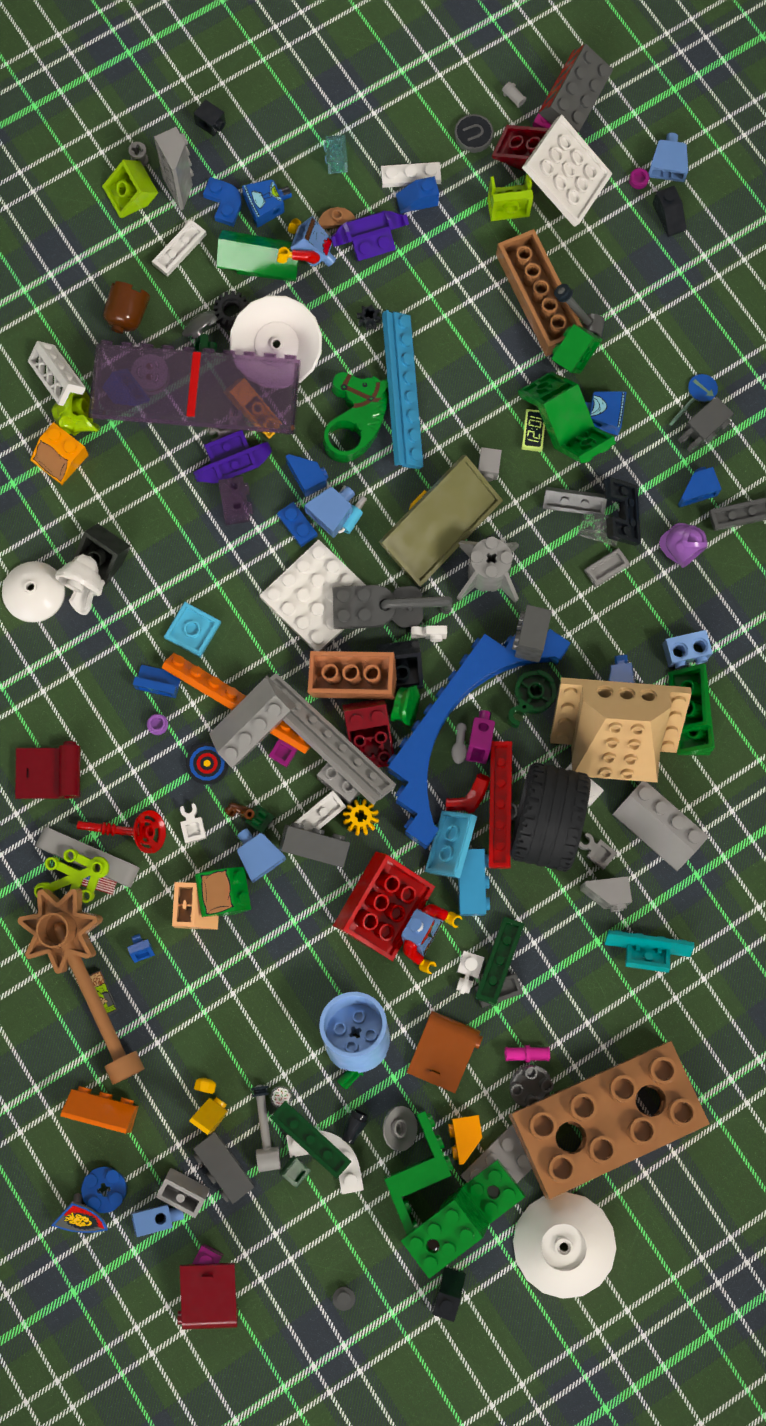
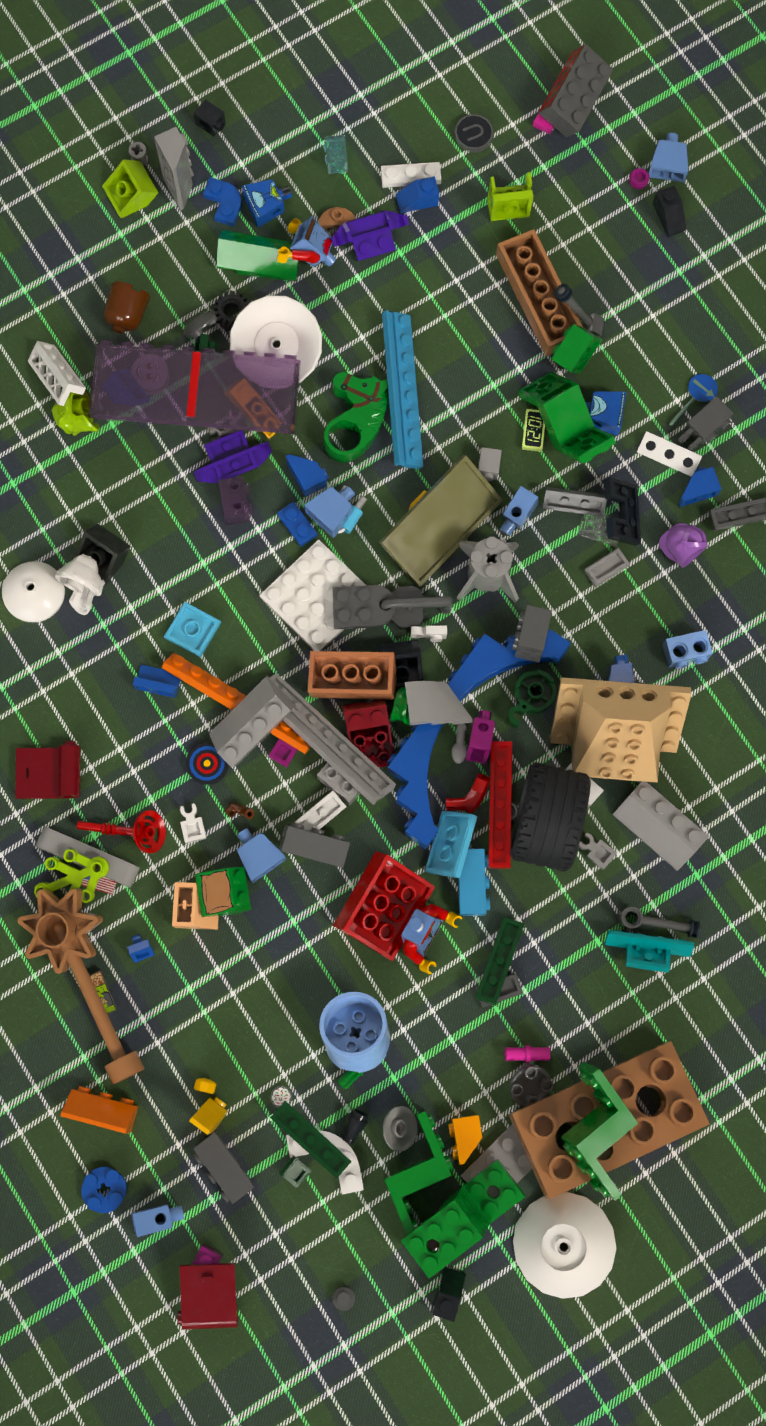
(58, 453): light orange slope -> none
(80, 1218): shield -> none
(157, 724): medium lavender plate -> none
(179, 248): white plate -> none
(183, 1192): light grey brick -> none
(261, 819): dark green tile -> none
(268, 1157): light grey piece -> none
(354, 820): yellow gear -> none
(372, 317): black gear -> none
(434, 704): none -> light grey slope
(445, 1049): dark orange door -> none
(469, 966): white plate -> none
(514, 94): light grey pin -> none
(517, 144): dark red slope -> none
(523, 503): none -> medium blue torso
(567, 170): white plate -> none
(598, 1130): none -> green bracket
(609, 893): light grey slope -> none
(669, 454): none -> white sticker
(692, 929): none -> dark grey piece
(697, 731): green slope -> none

